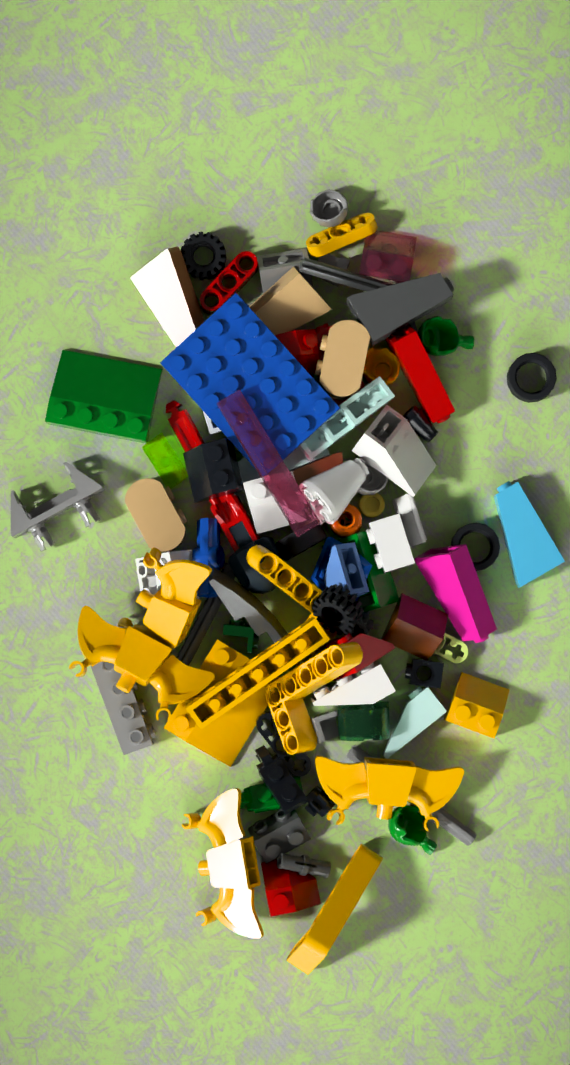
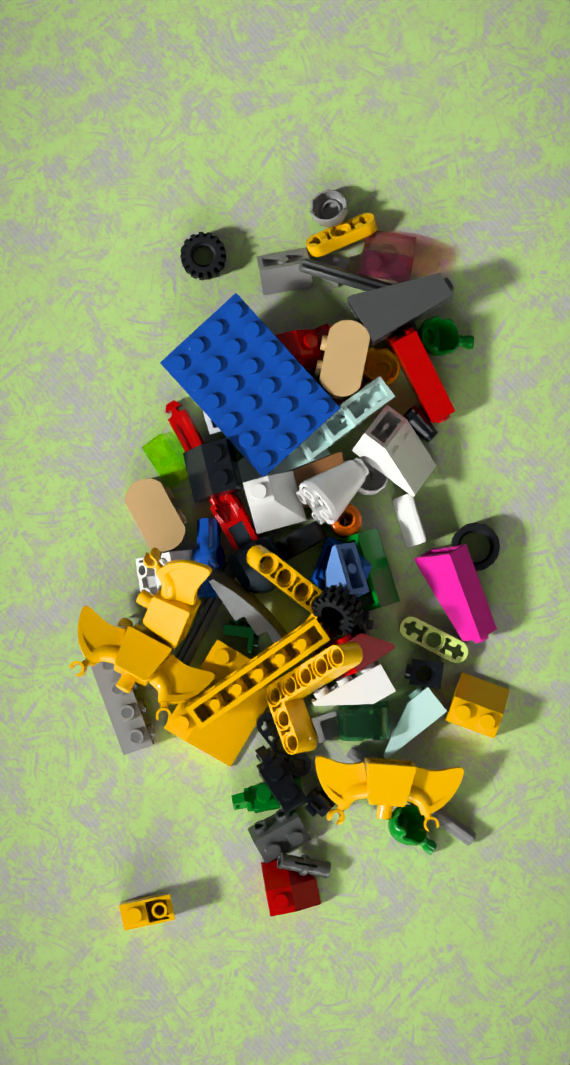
(36, 519): light grey hose -> none
(103, 396): green slope -> none
(146, 911): none -> yellow slope
(170, 294): slope -> none
(230, 865): torso -> none
(234, 271): red beam -> none
(268, 463): clear pink tile -> none
(289, 303): tan slope -> none
(336, 910): yellow beam -> none
(371, 505): light yellow tile -> none
(391, 543): white slope -> none
(415, 627): slope -> none
(525, 536): medium azure slope -> none
(538, 359): black tyre -> none

